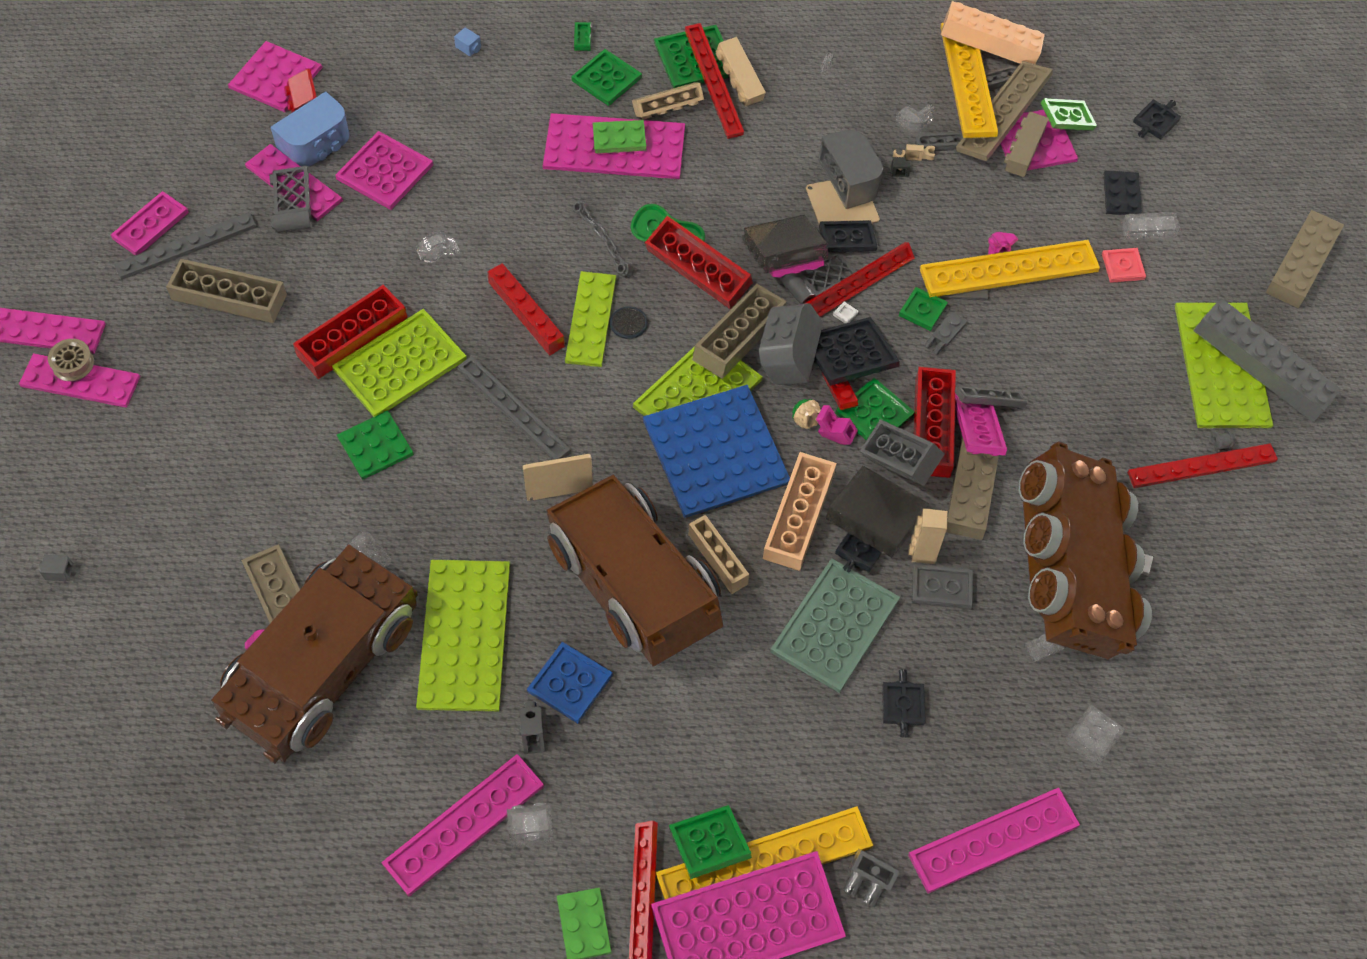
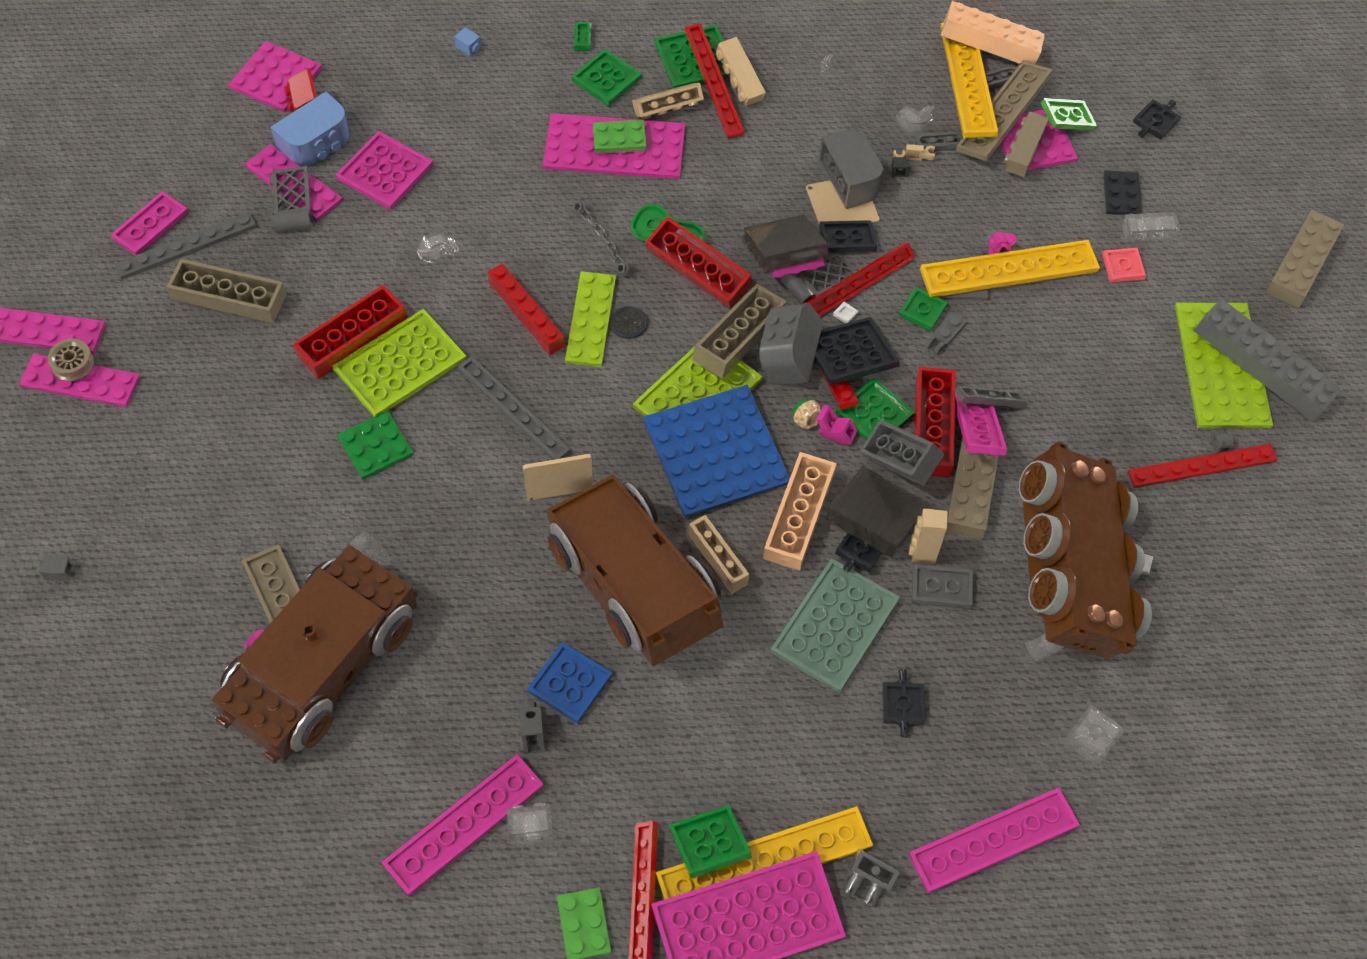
(464, 636): lime plate -> none

